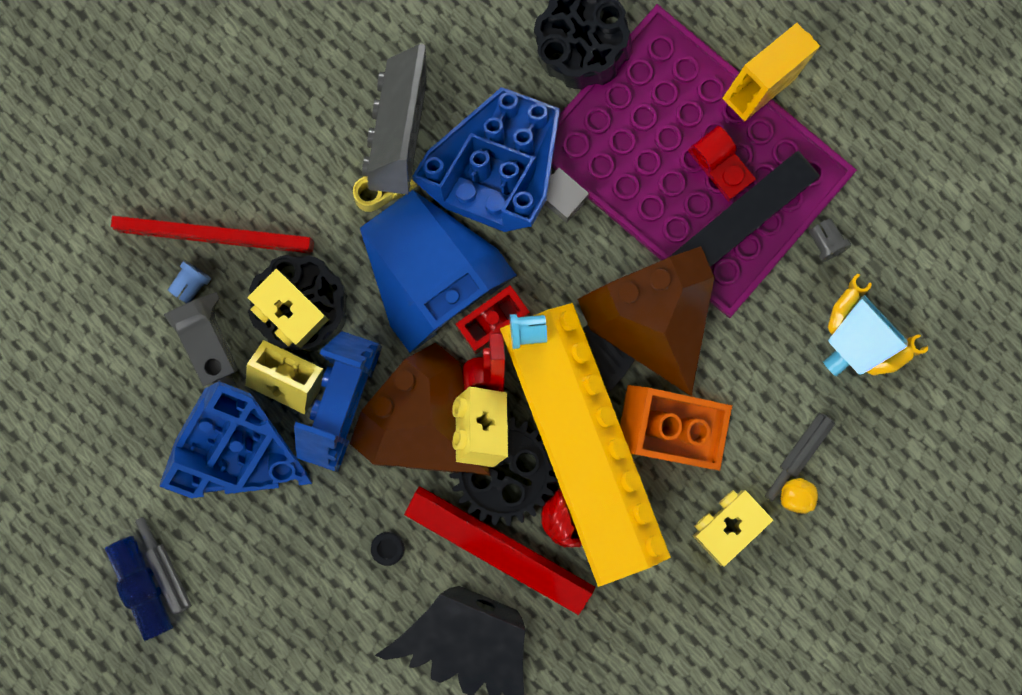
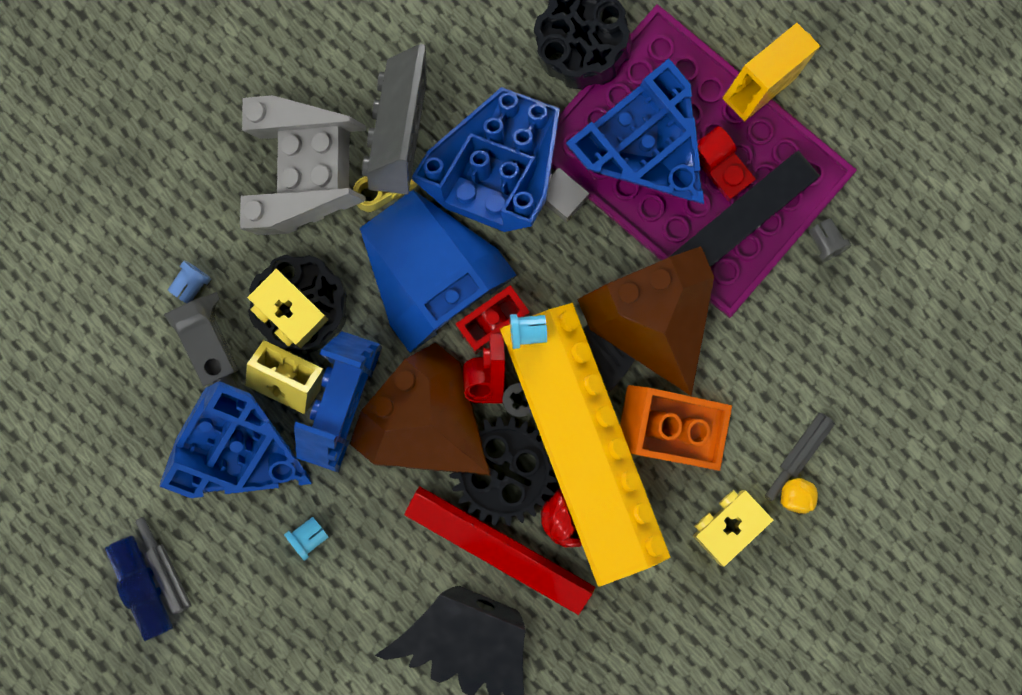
(212, 234): red tile -> none
(306, 537): none -> medium azure bush
(309, 164): none -> light grey wedge
(387, 548): black tile -> none
(480, 427): light yellow brick -> none
(508, 402): none -> dark grey bush
(647, 137): none -> blue wedge
(866, 336): torso -> none

